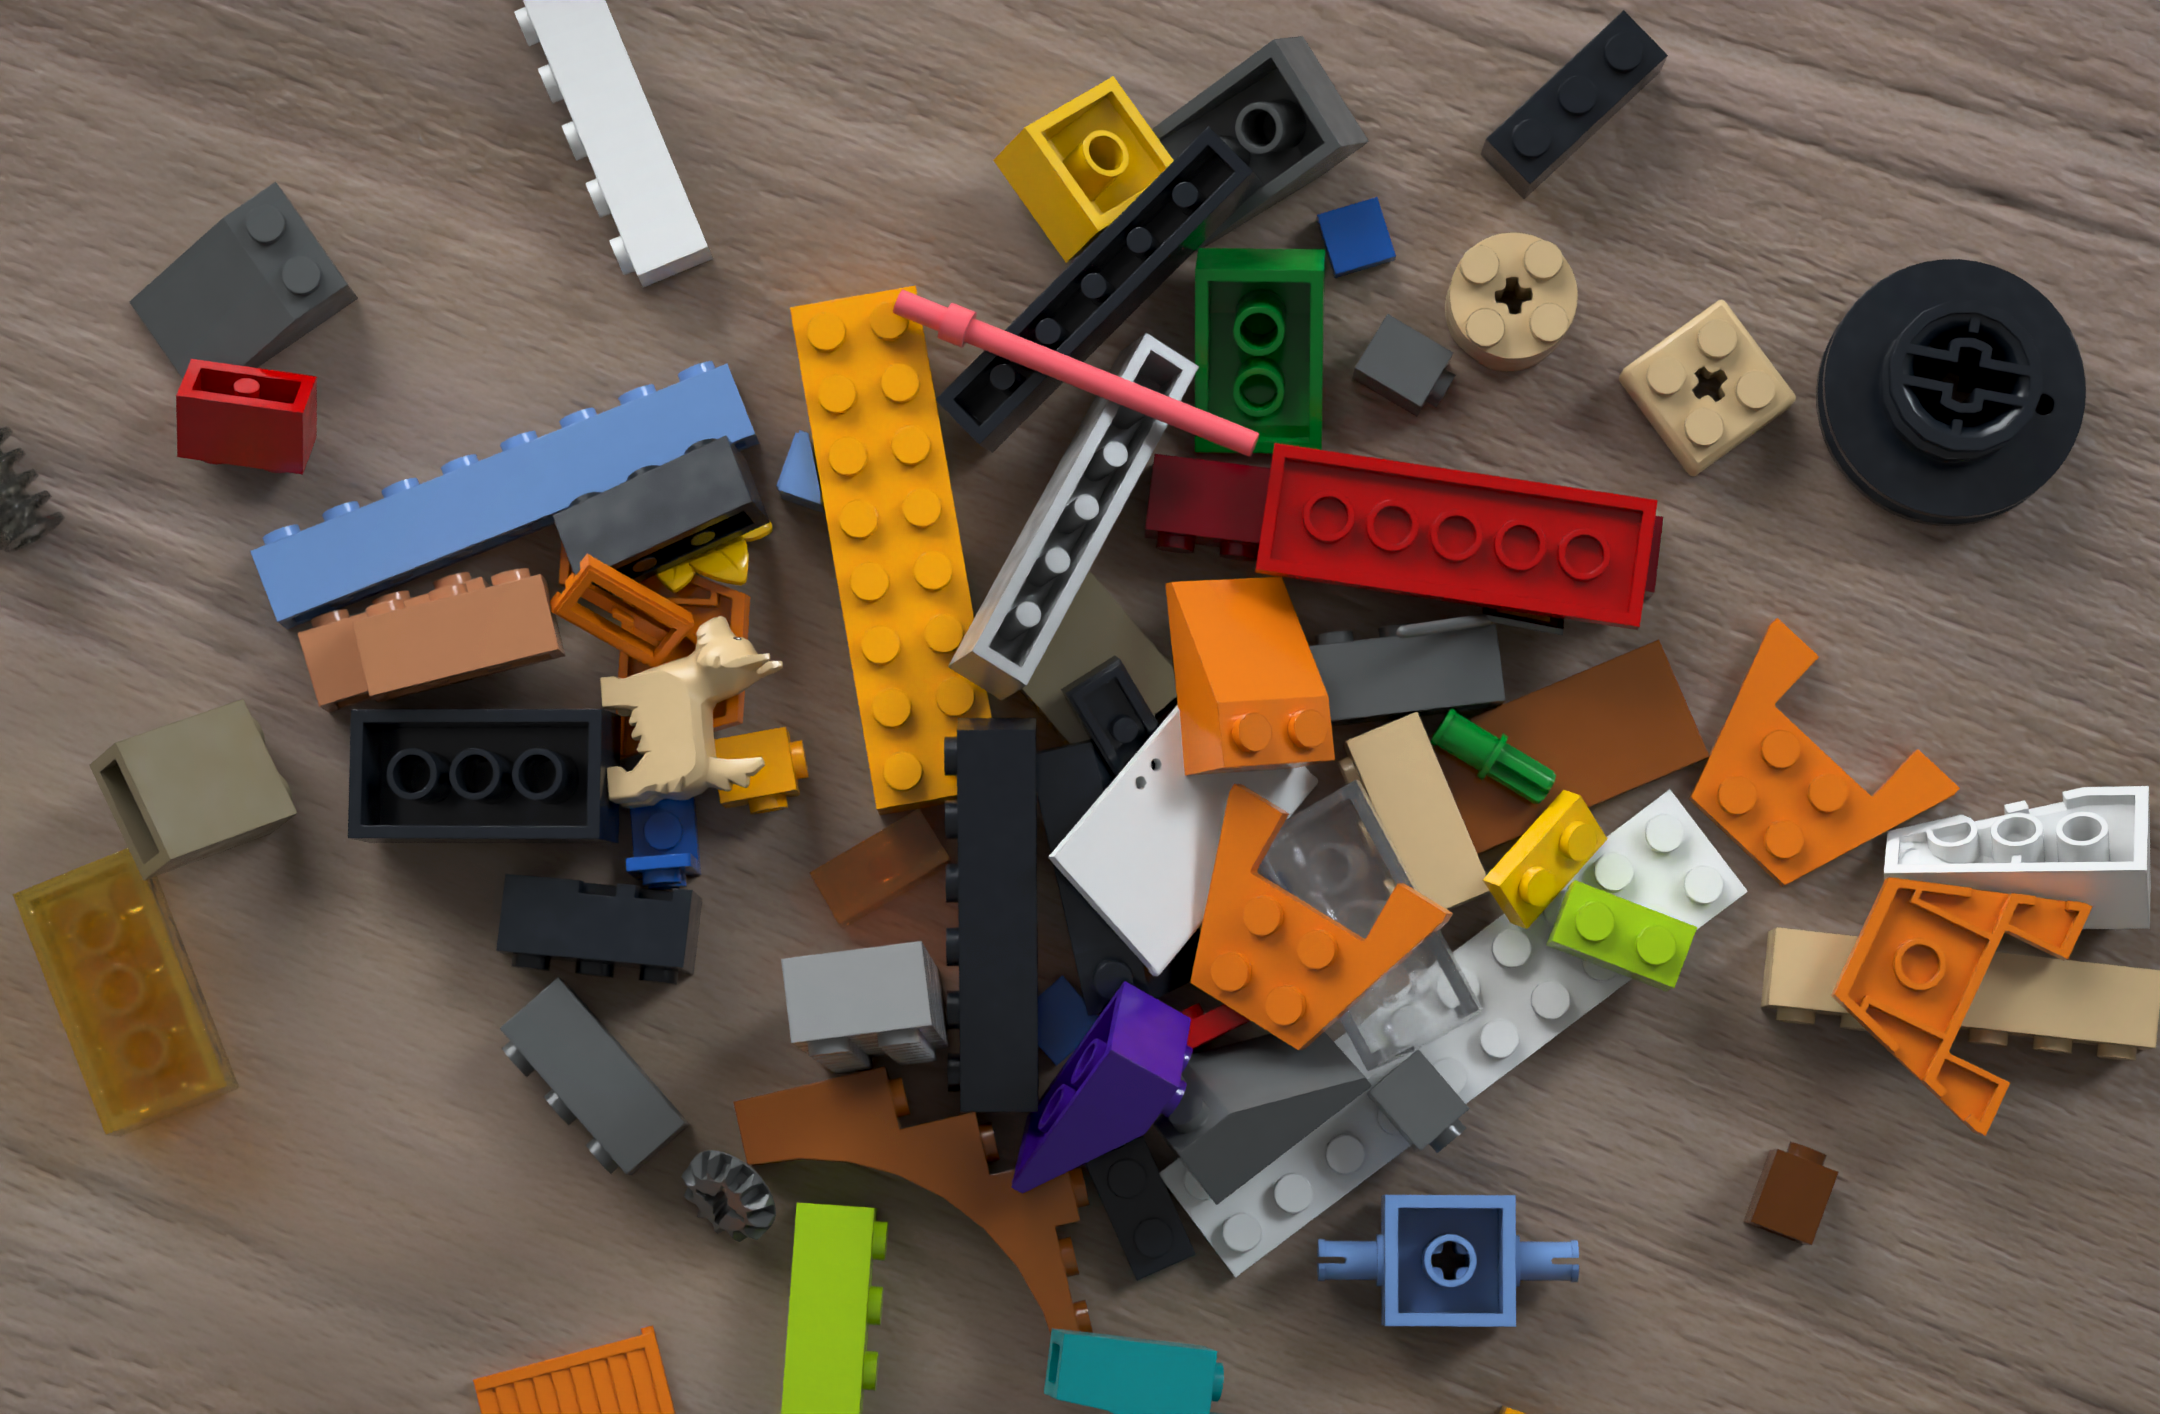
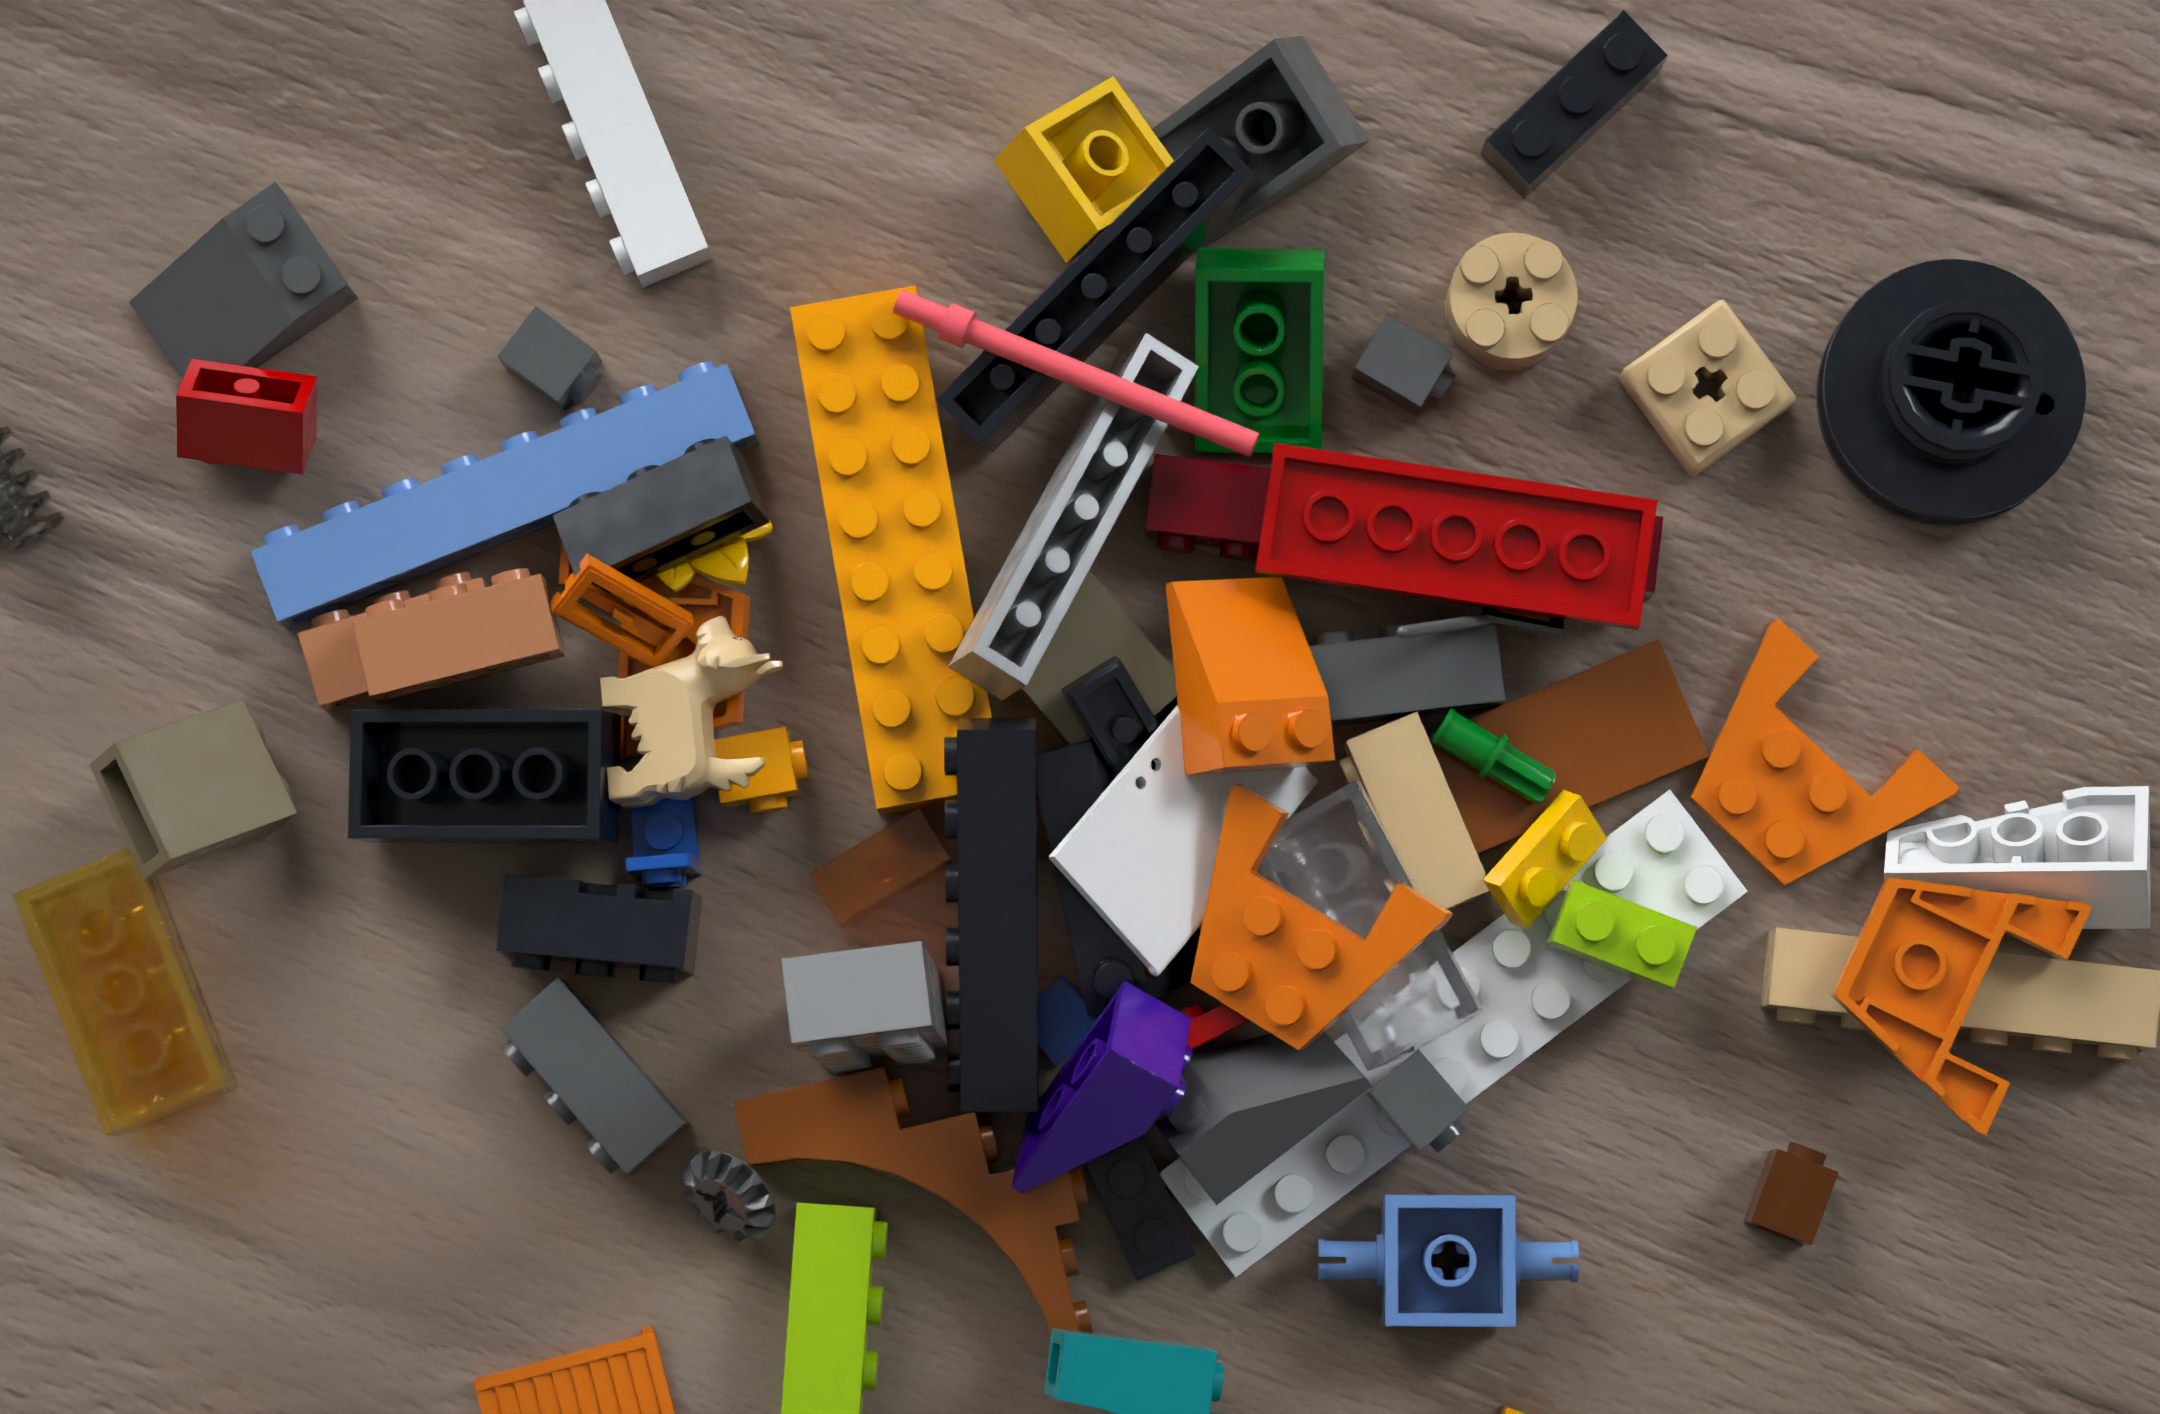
(552, 360): none -> dark grey brick
(800, 477): medium blue slope -> none
(1356, 237): blue tile -> none

